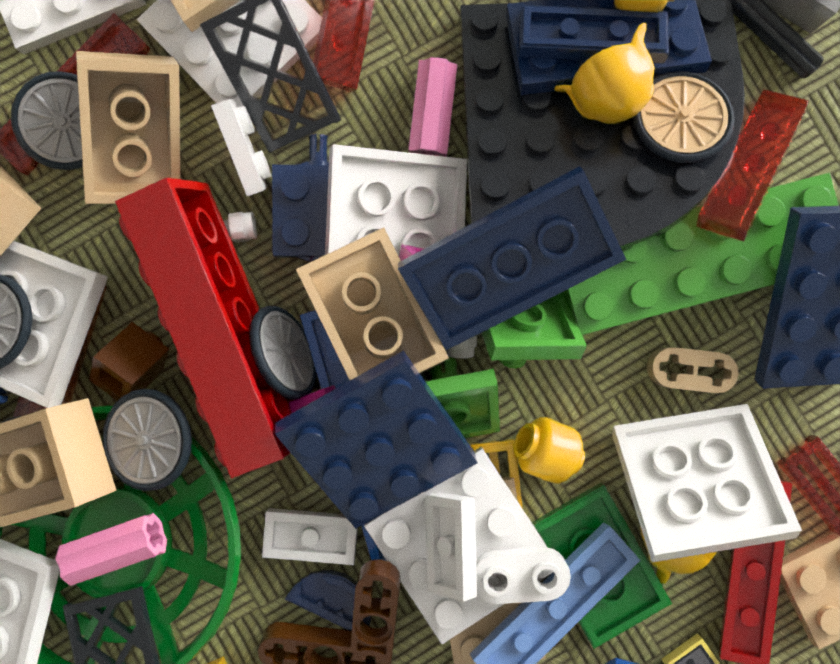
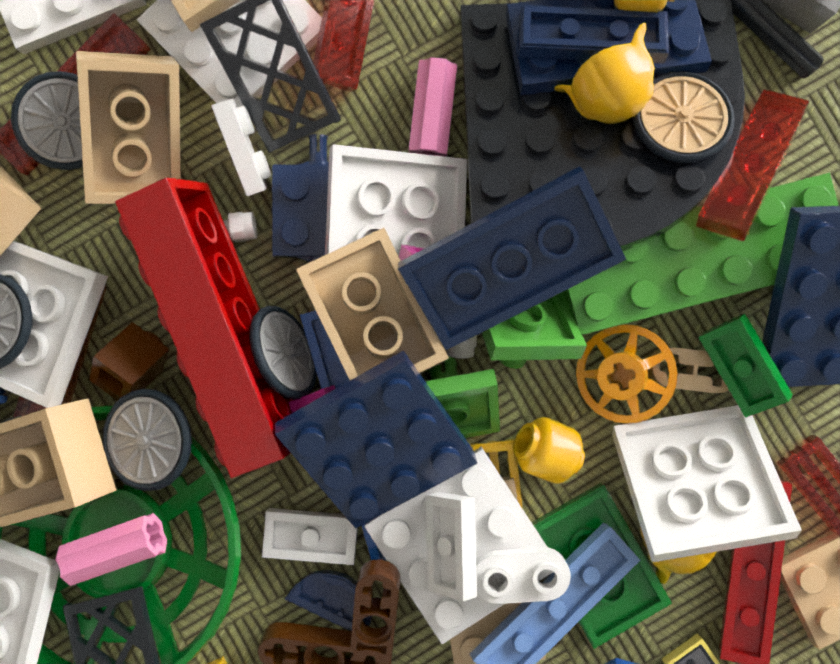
(626, 374): none -> light orange wheel
(745, 366): none -> green plate

